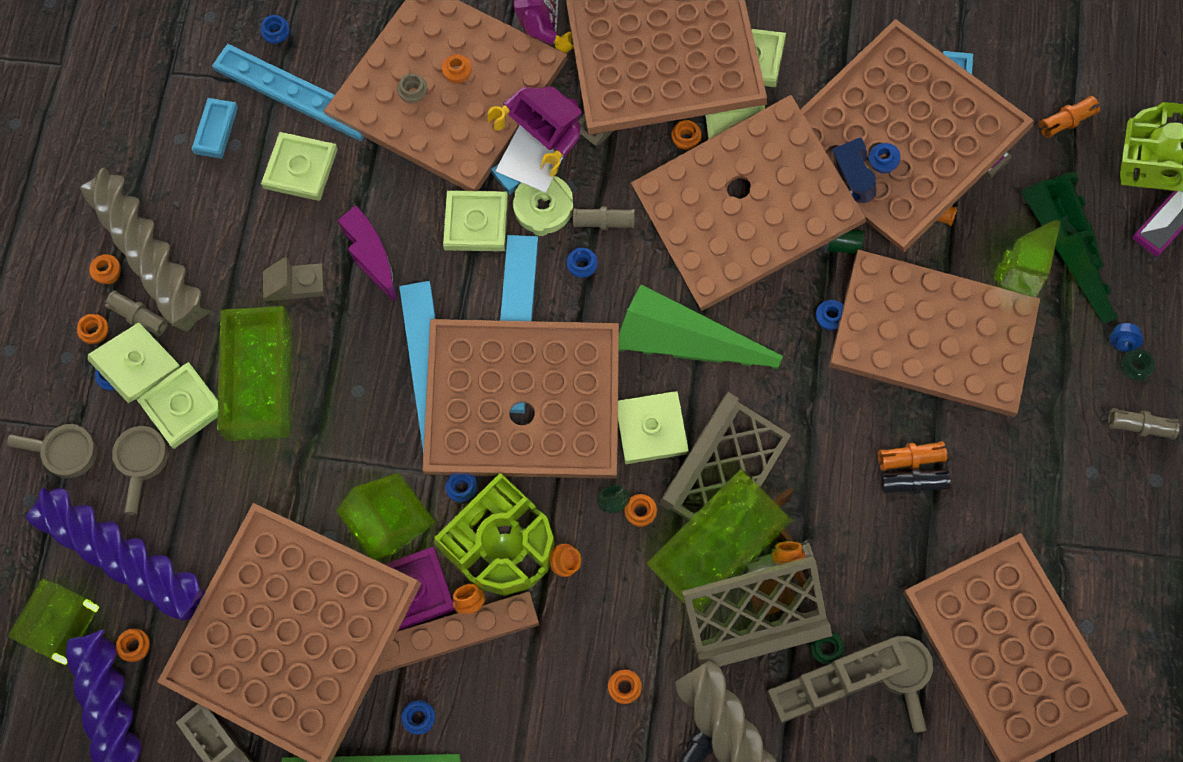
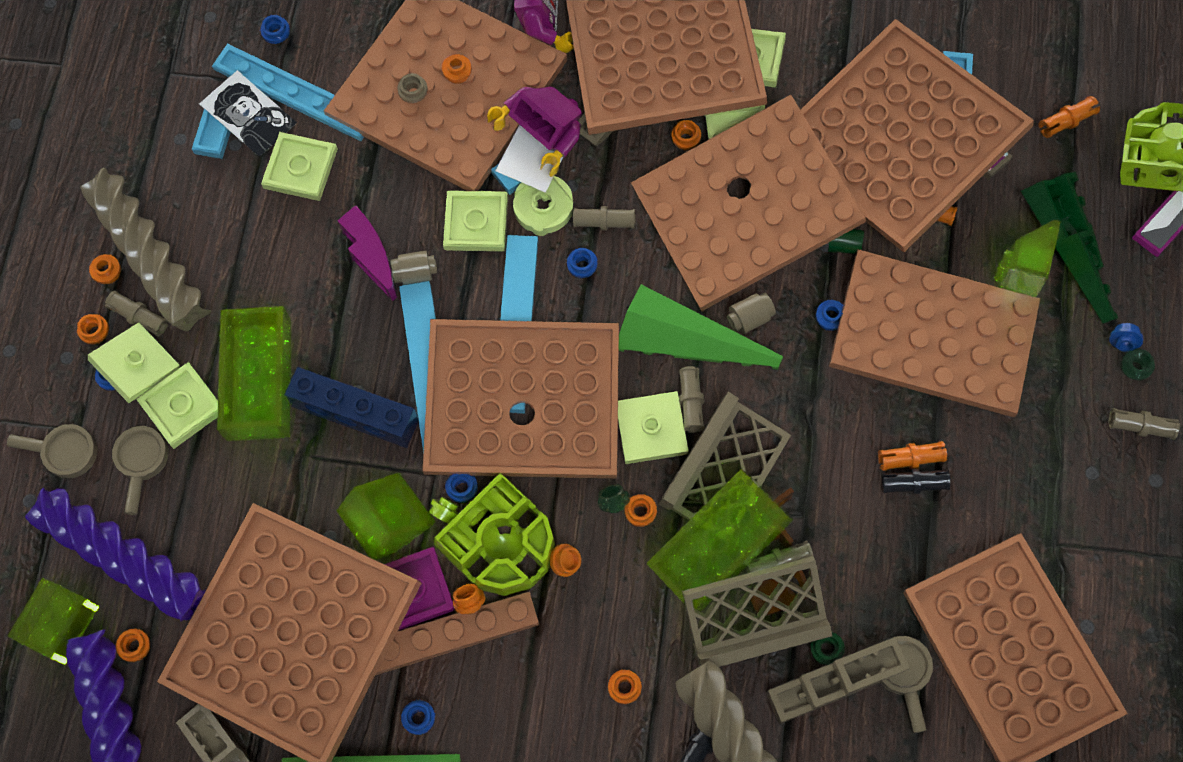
(247, 113): none -> sticker
(293, 282): dark tan slope -> none
(352, 407): none -> dark blue brick
(413, 267): none -> dark tan brick
(444, 509): none -> lime plate
(691, 399): none -> dark tan pin
(751, 313): none -> dark tan brick
(787, 552): orange plate -> none
(857, 177): dark blue leg -> none
(884, 165): blue plate -> none

